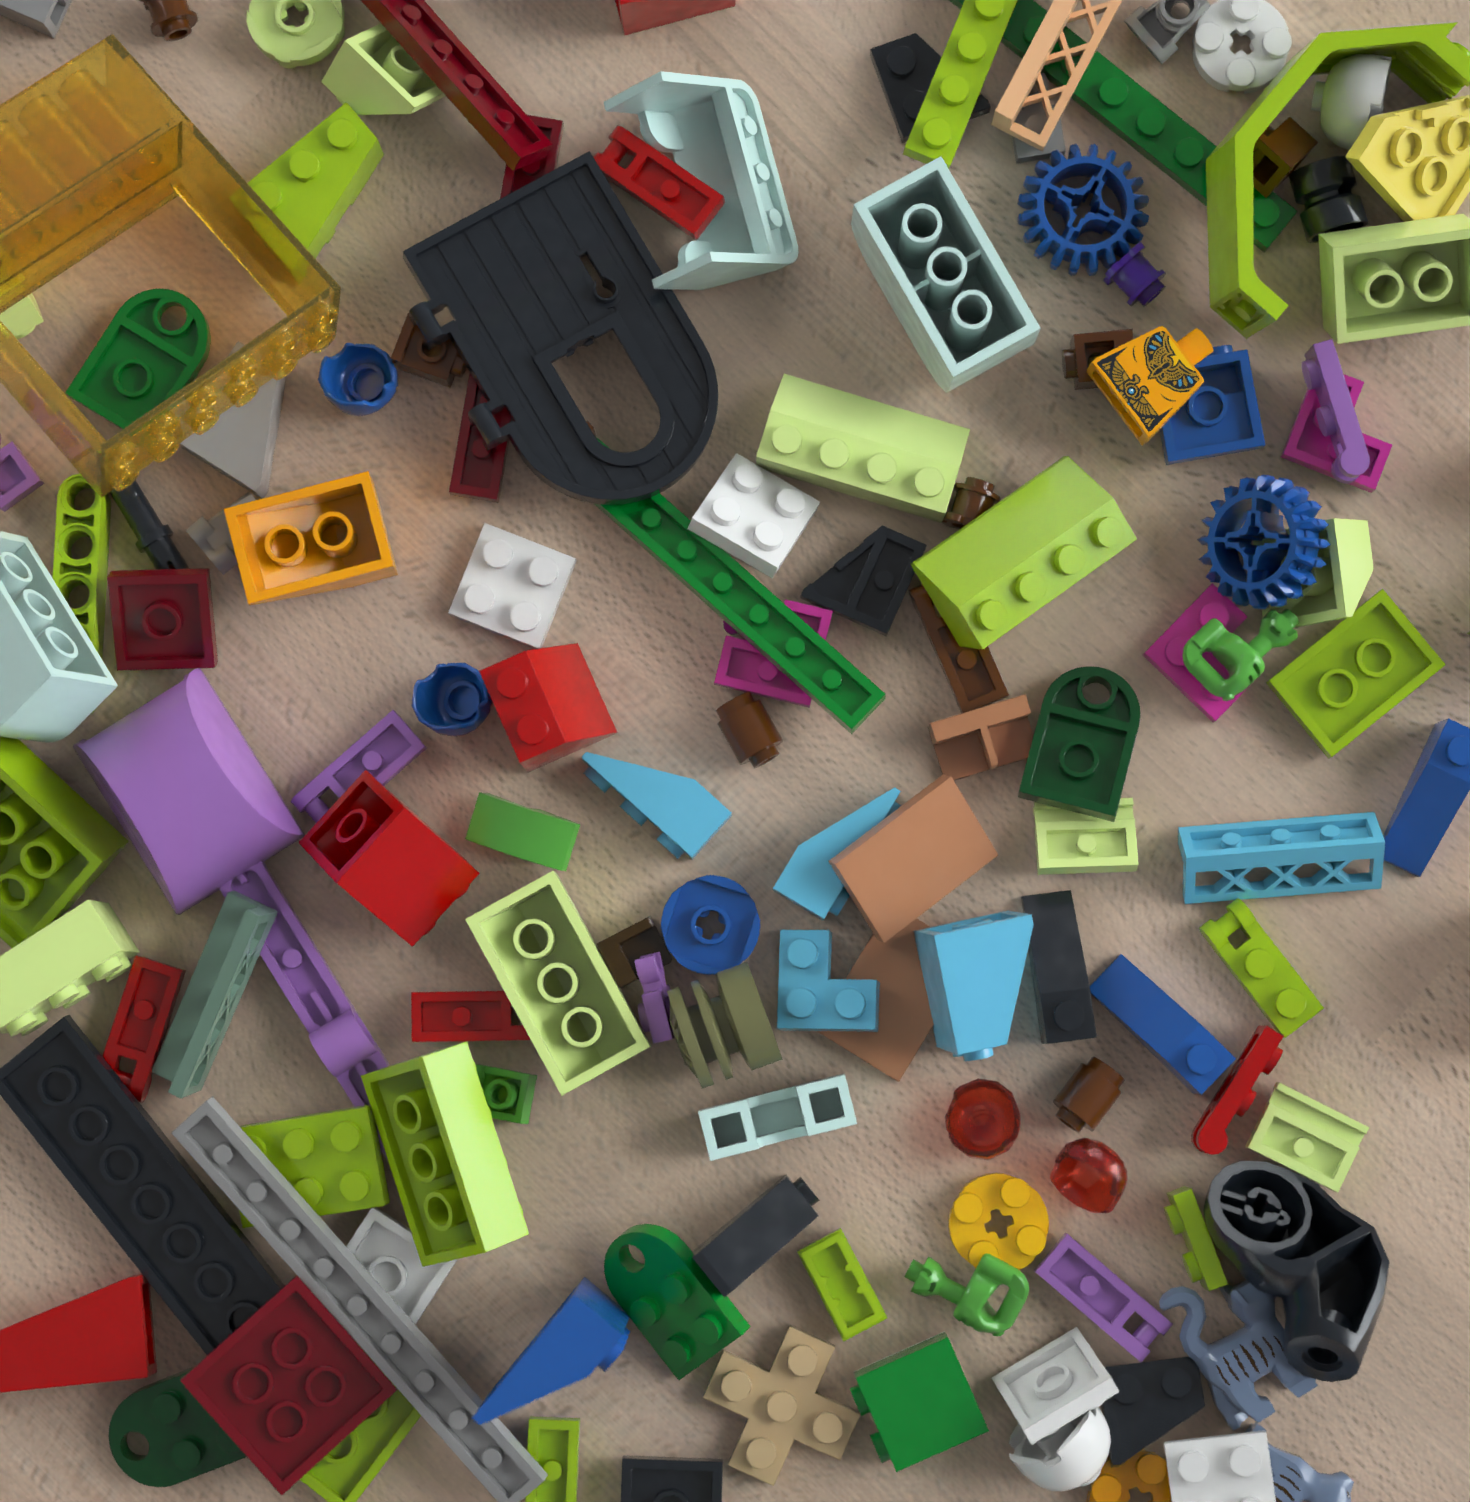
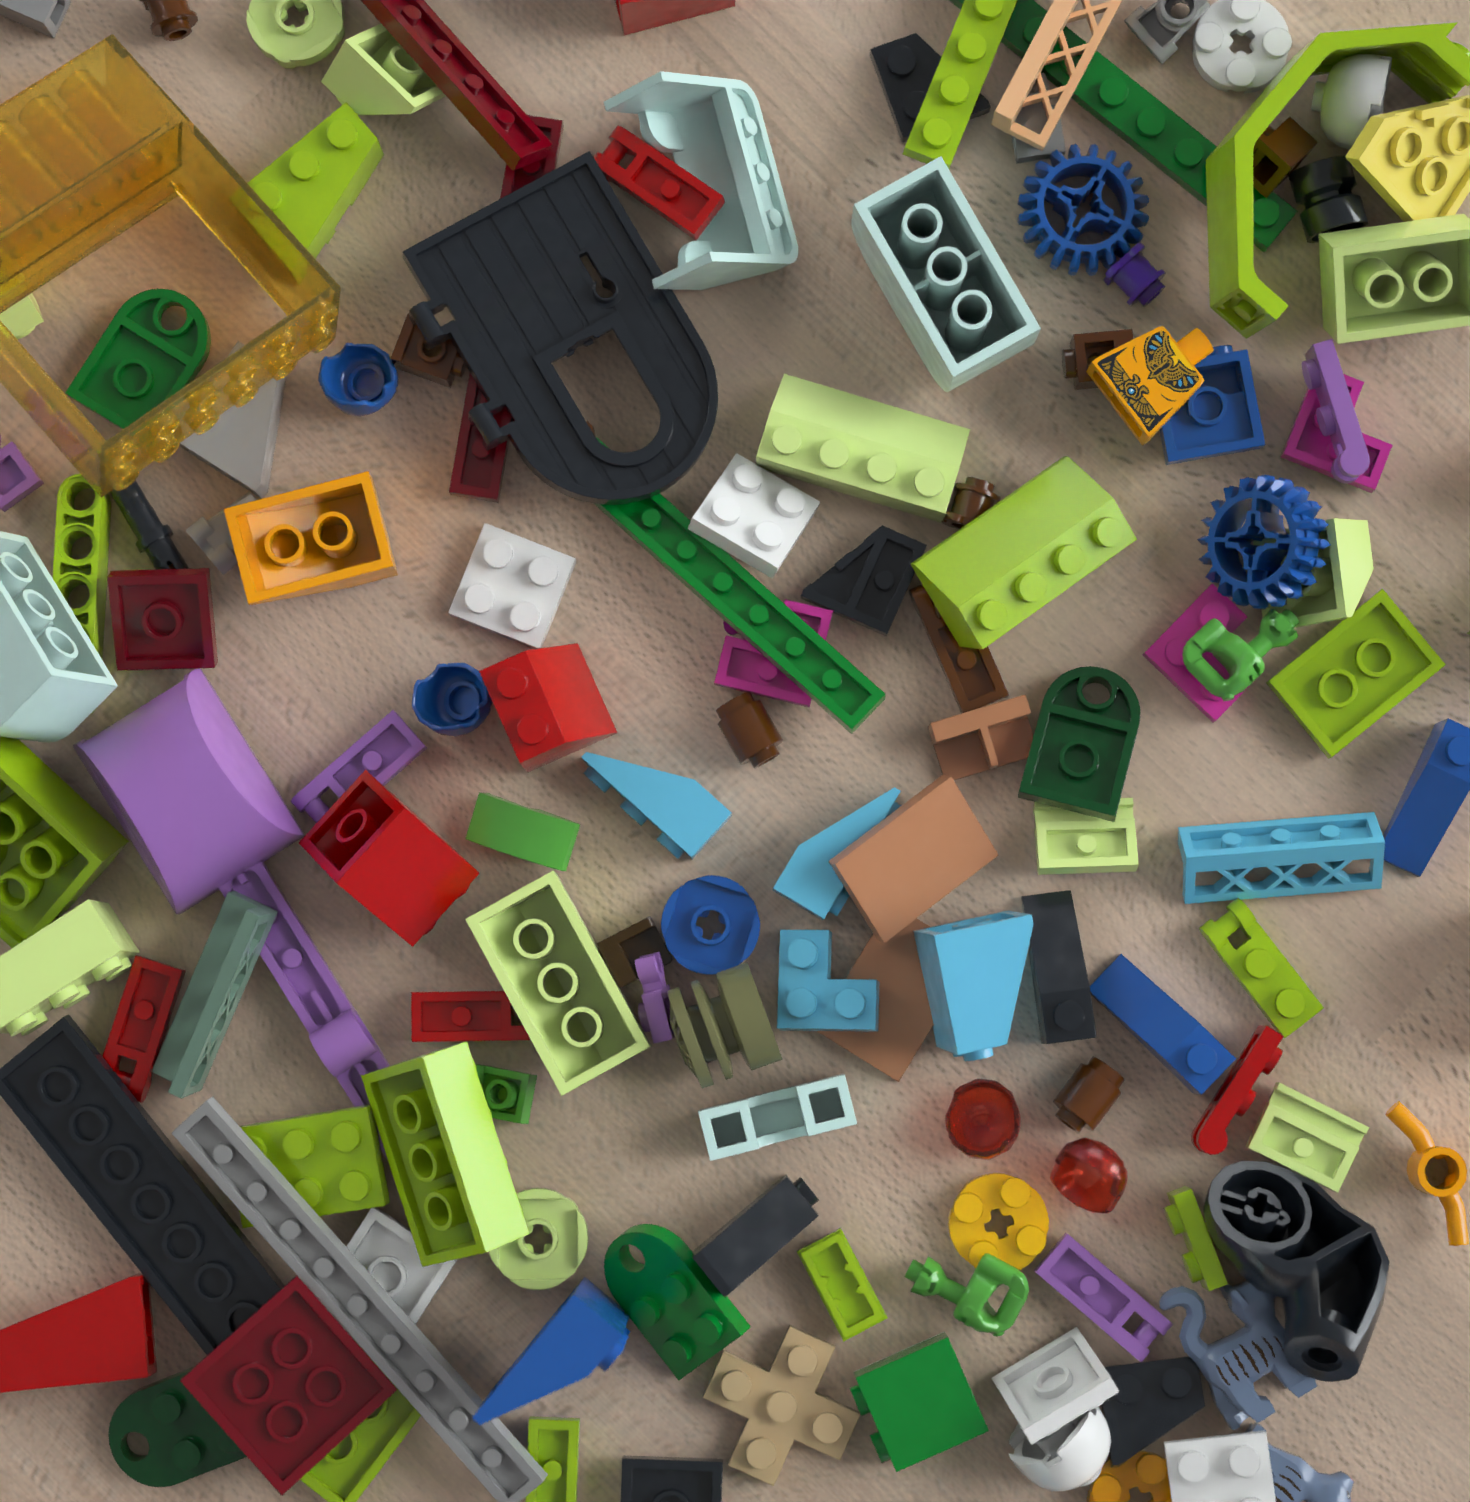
(561, 1257): none -> yellowish green plate
(1415, 1170): none -> light orange piece

